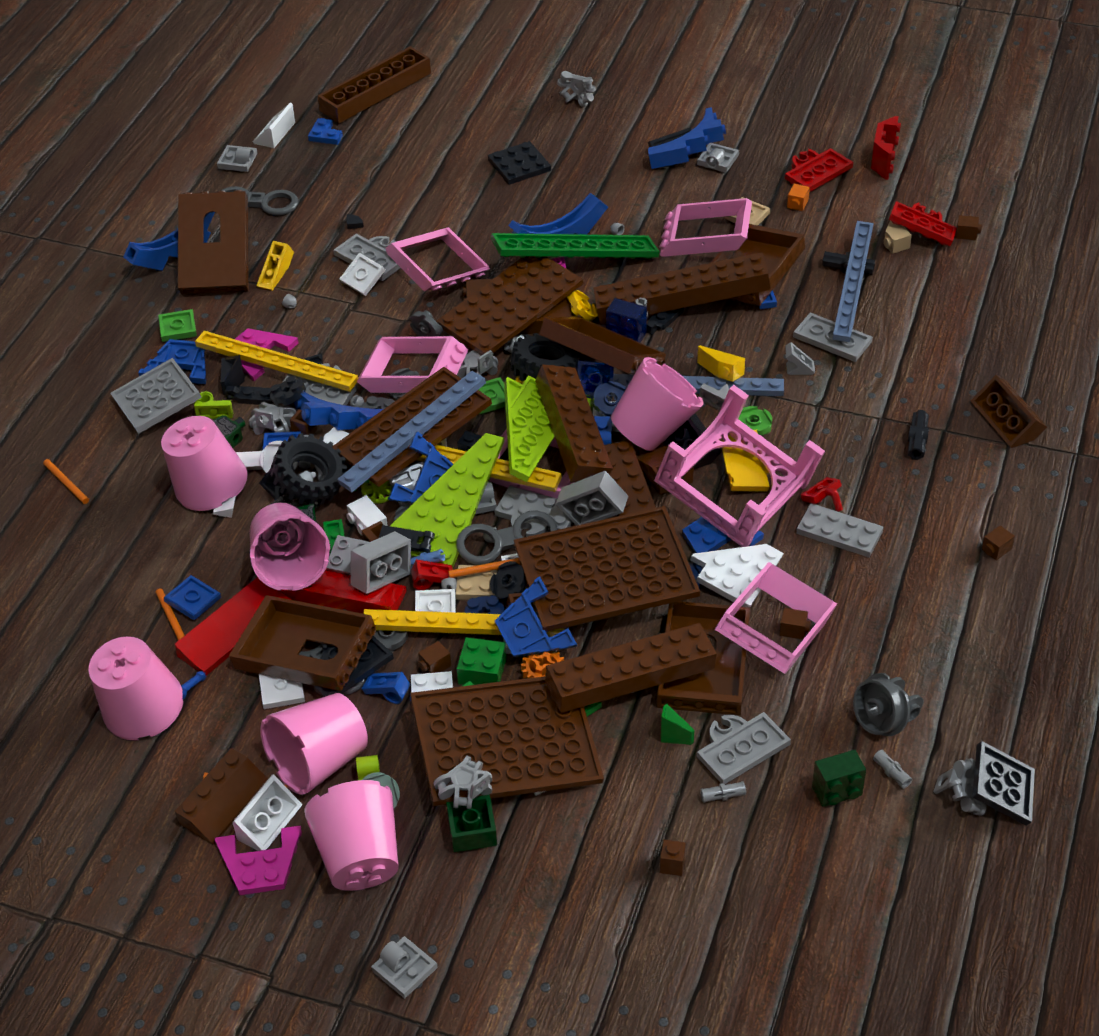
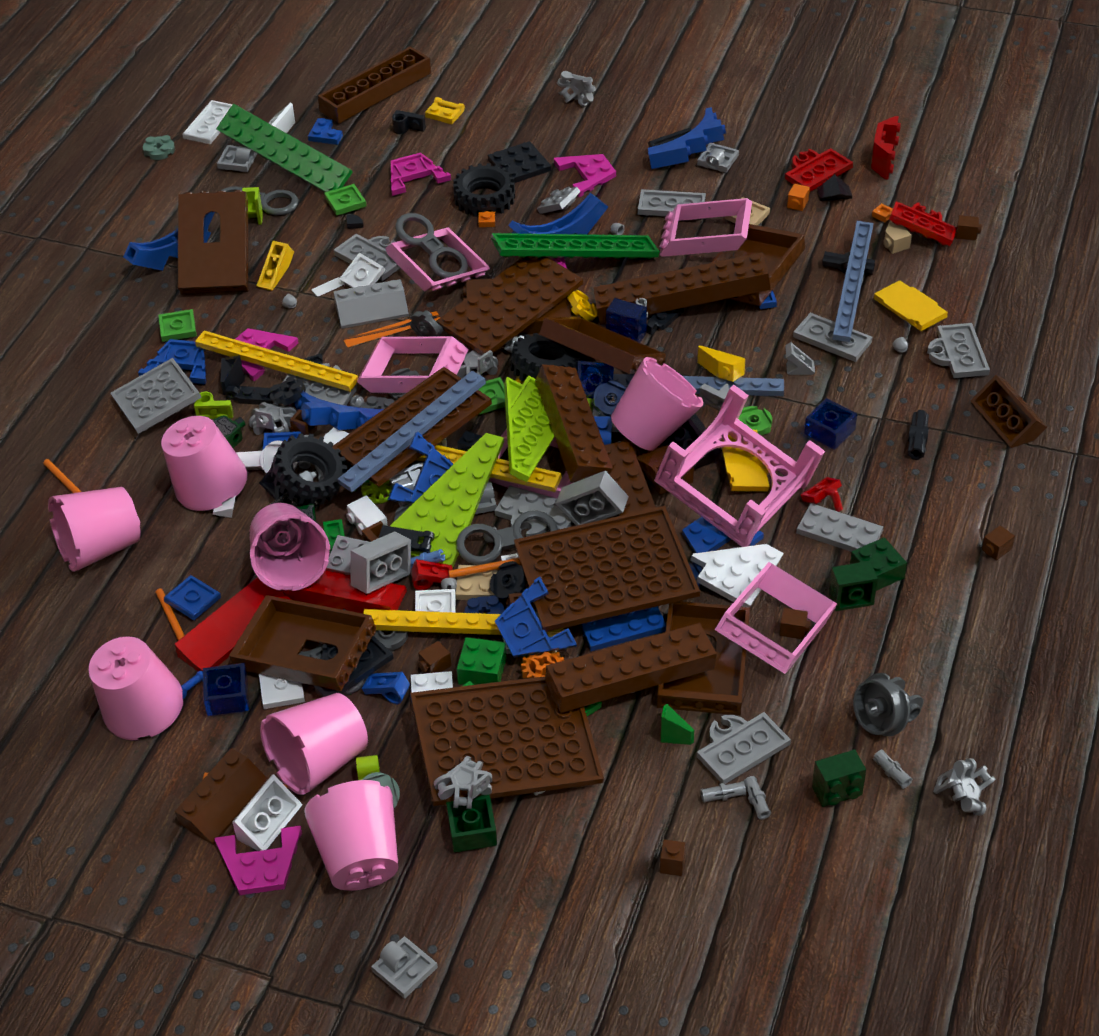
(93, 525): none -> bright pink cone
(158, 147): none -> sand green plate
(204, 126): none -> white tile
(225, 689): none -> clear blue brick
(254, 203): none -> lime panel
(283, 149): none -> green plate
(329, 286): none -> white sticker
(345, 199): none -> bright green plate
(370, 303): none -> light grey slope
(381, 332): none -> orange sticker
(403, 121): none -> black plate
(414, 167): none -> dark pink wing
(430, 245): none -> dark grey bar
(444, 114): none -> yellow plate
(481, 178): none -> black tyre
(486, 219): none -> orange plate
(559, 200): none -> light grey plate
(592, 168): none -> dark pink wing
(623, 628): none -> blue plate
(661, 202): none -> light grey plate
(757, 797): none -> light grey pin
(830, 423): none -> clear blue brick
(834, 189): none -> black slope
(853, 585): none -> dark green brick
(882, 212): none -> orange plate
(886, 561): none -> dark green brick
(900, 345): none -> light grey hinge
(911, 305): none -> yellow piece
(959, 350): none -> light grey plate
(1003, 783): black plate -> none

